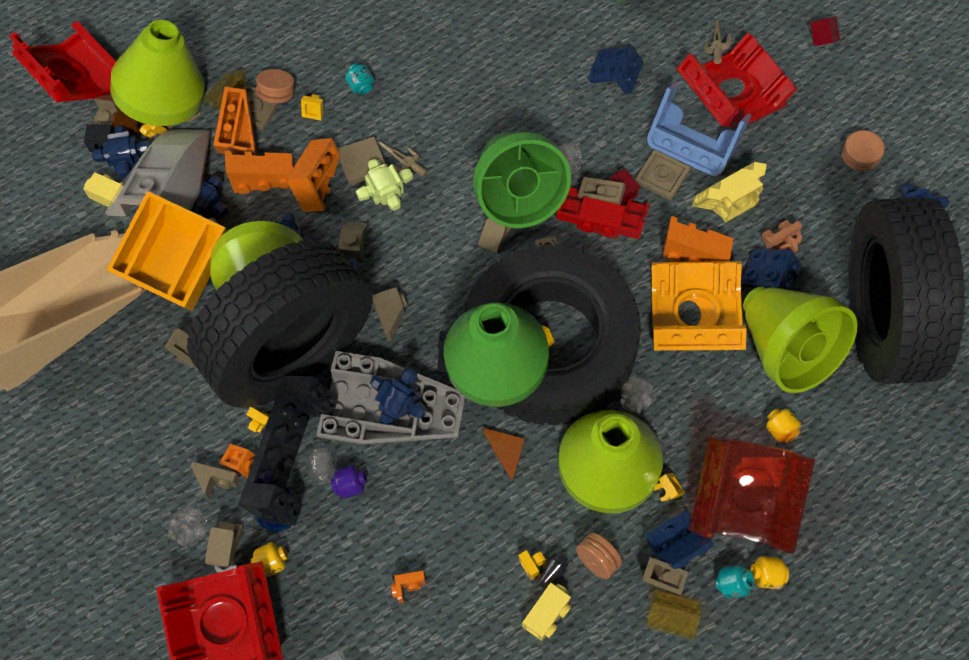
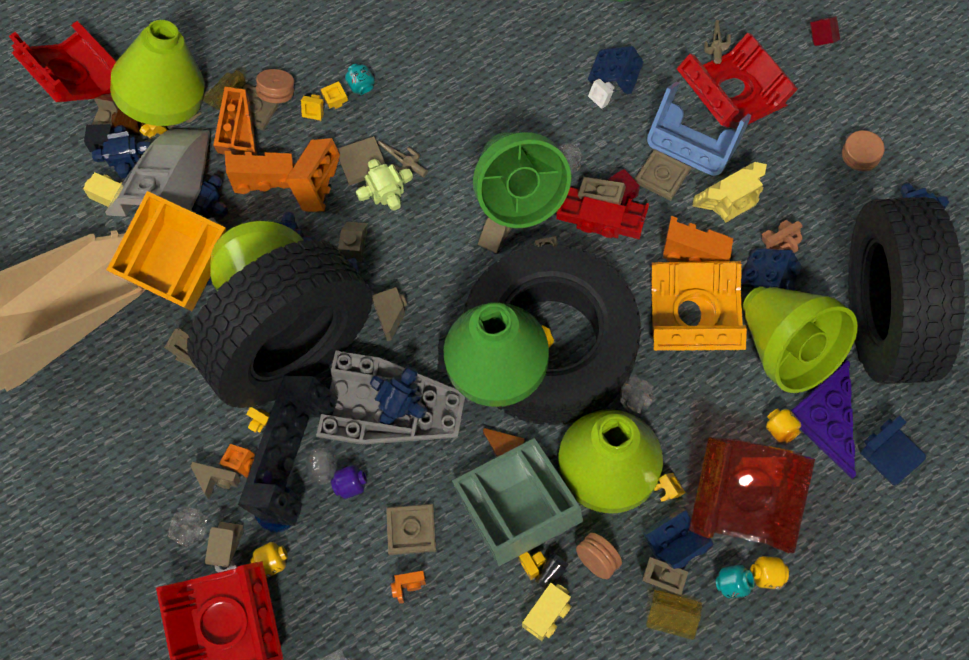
(334, 95): none -> yellow tile
(411, 529): none -> dark tan tile
(517, 501): none -> sand green slope
(601, 92): none -> white tile
(828, 418): none -> dark purple tile
(892, 452): none -> dark blue bracket

